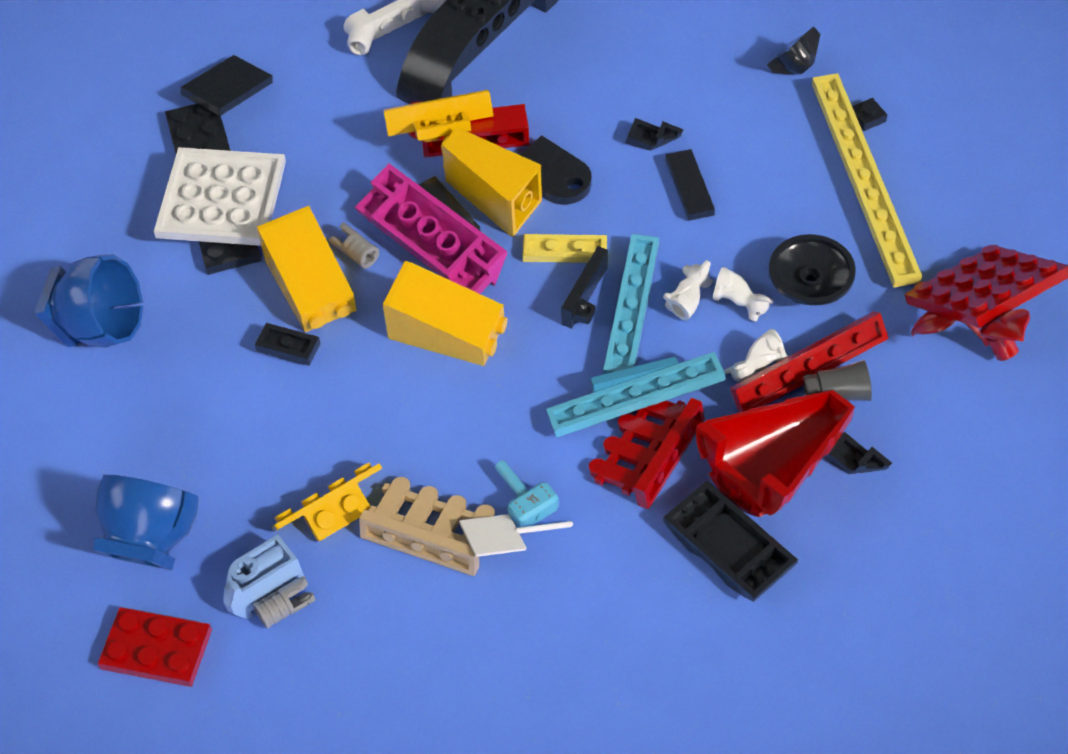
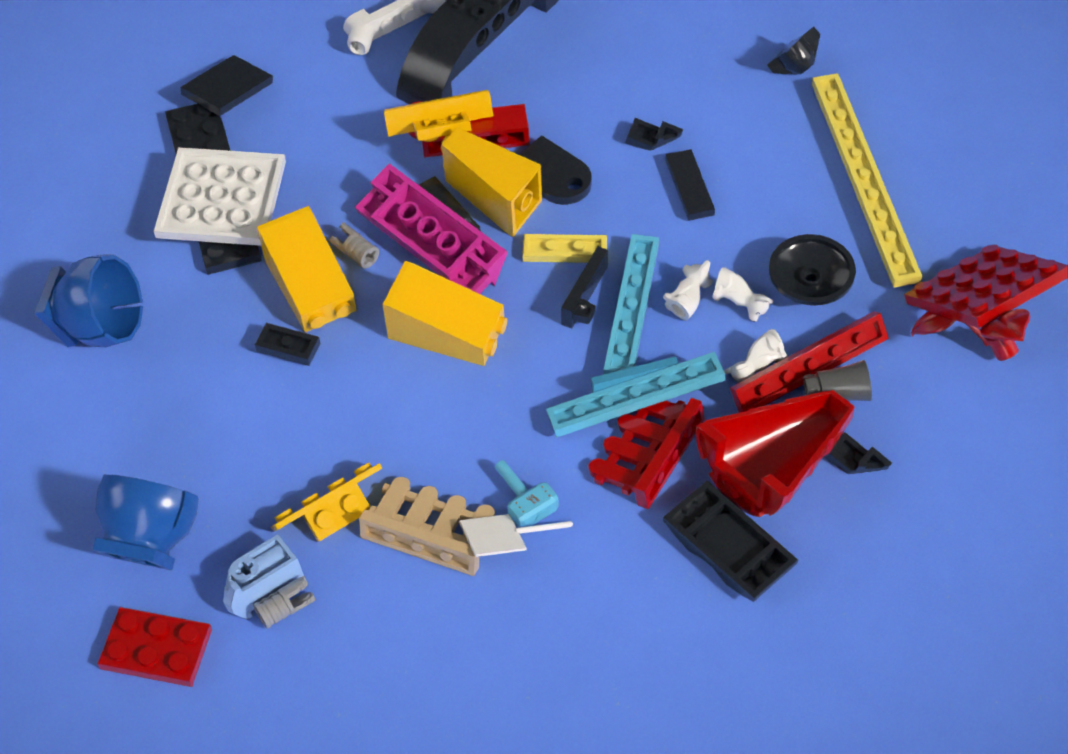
(869, 114): black plate -> none

